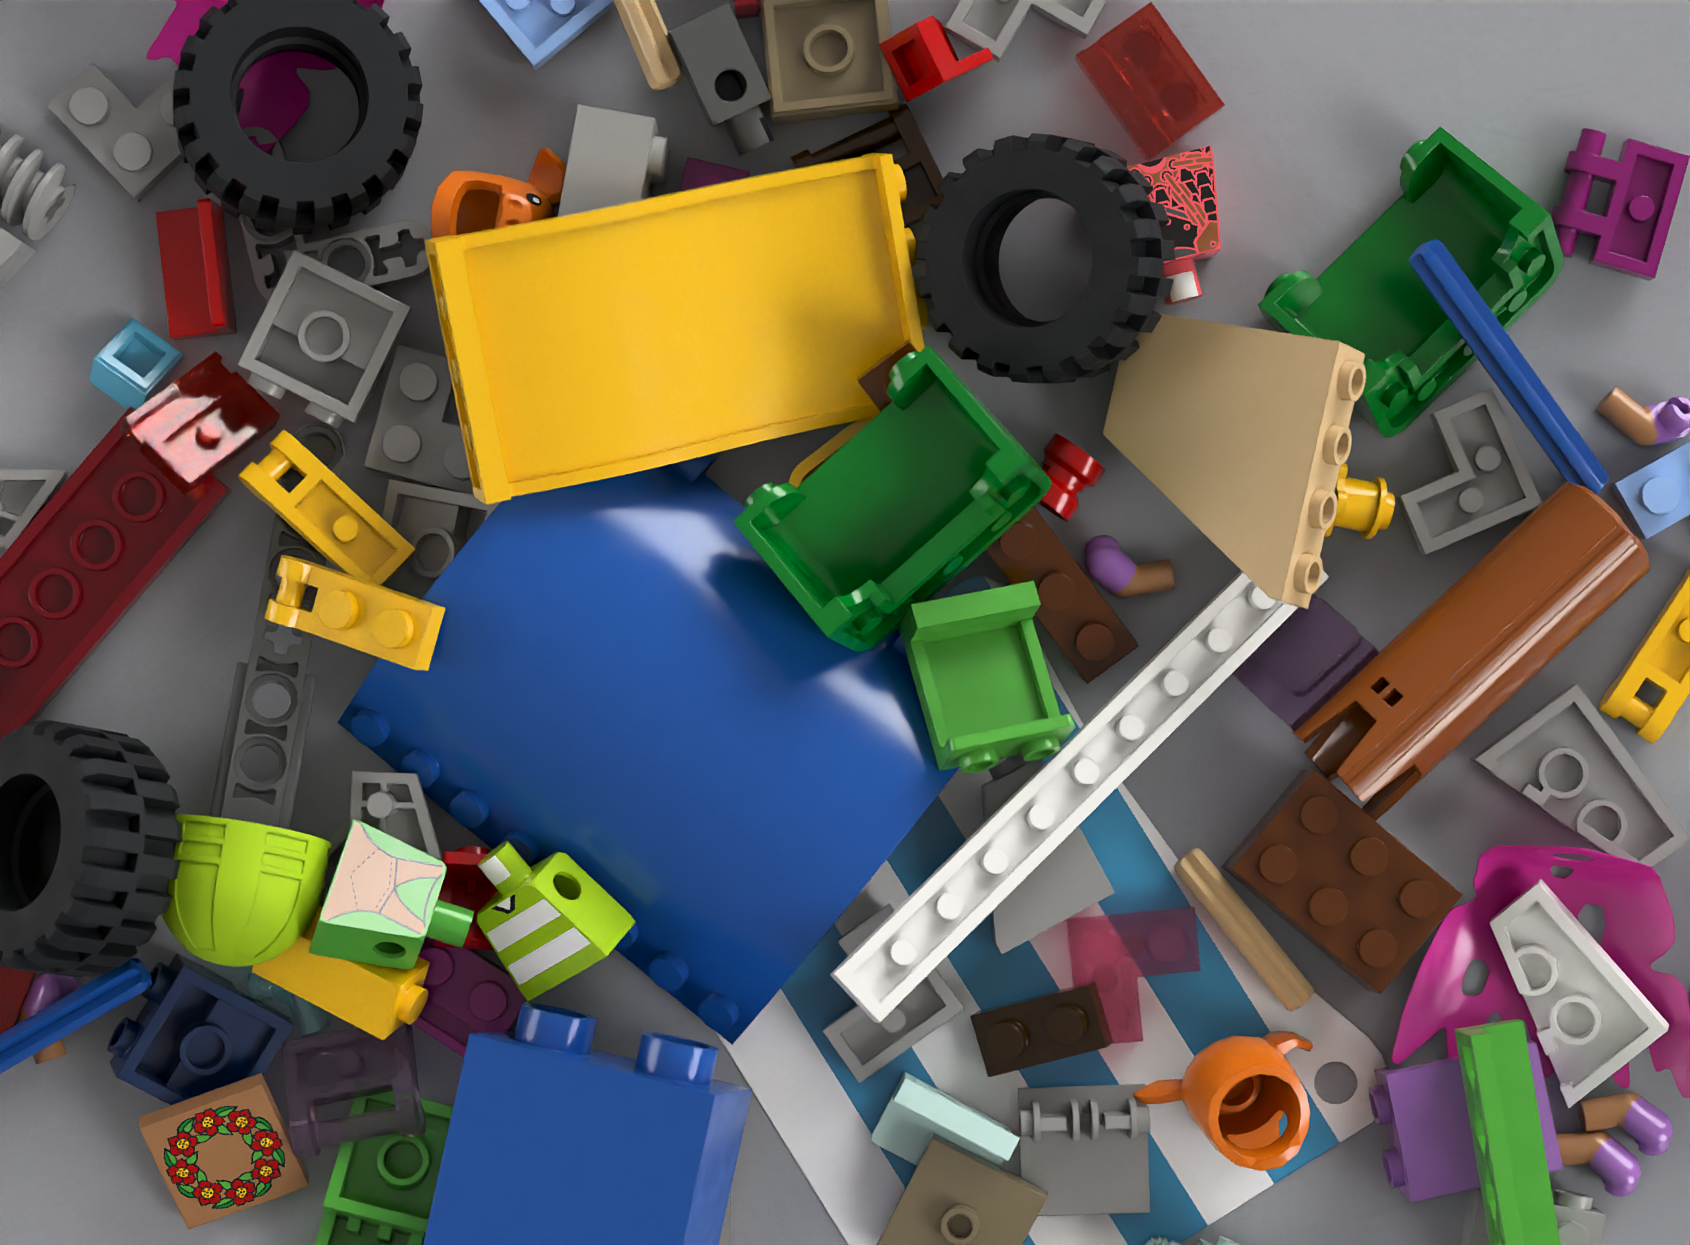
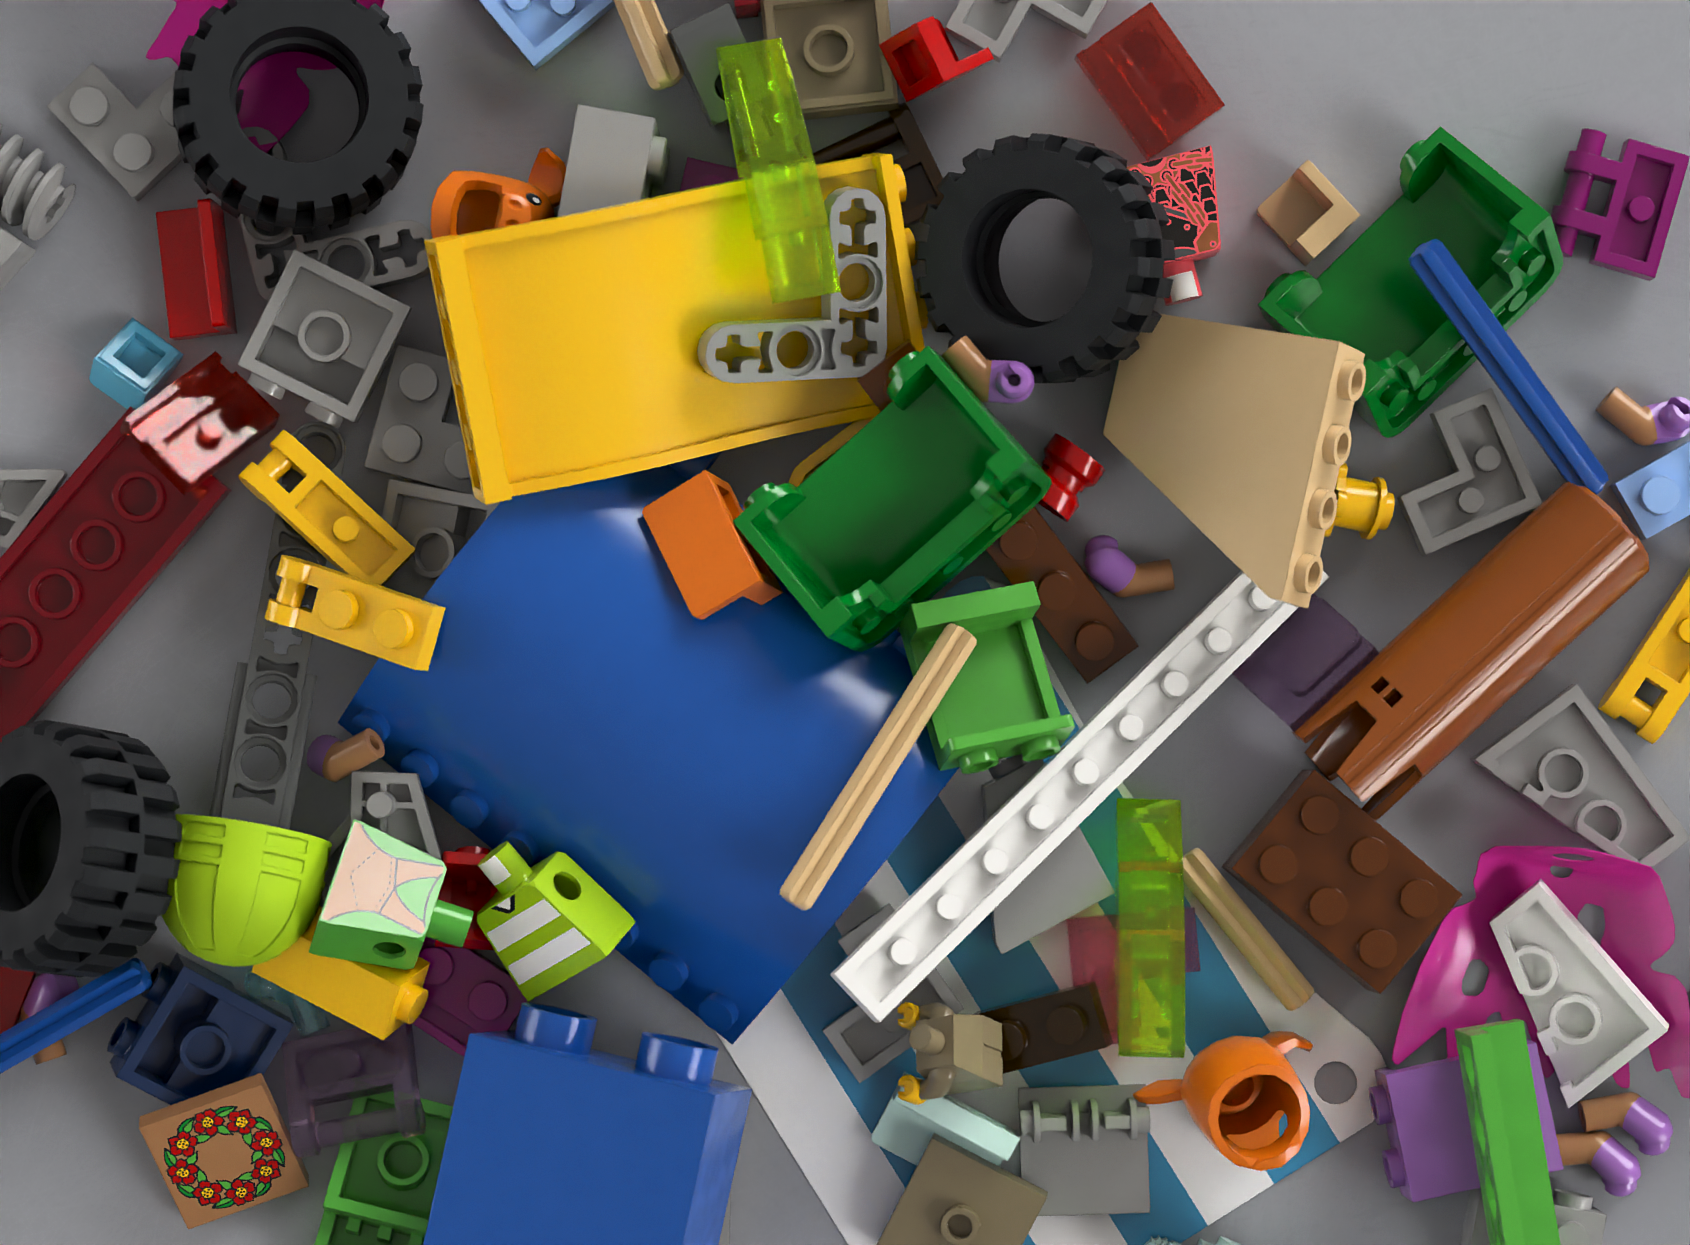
(338, 758): none -> medium nougat arm
(705, 547): none -> orange panel
(778, 170): none -> clear neon green slope
(822, 333): none -> light grey beam
(878, 767): none -> tan axle
(951, 1052): none -> dark tan piece
(989, 379): none -> arm
(1149, 928): none -> clear neon green slope
(1307, 212): none -> tan panel

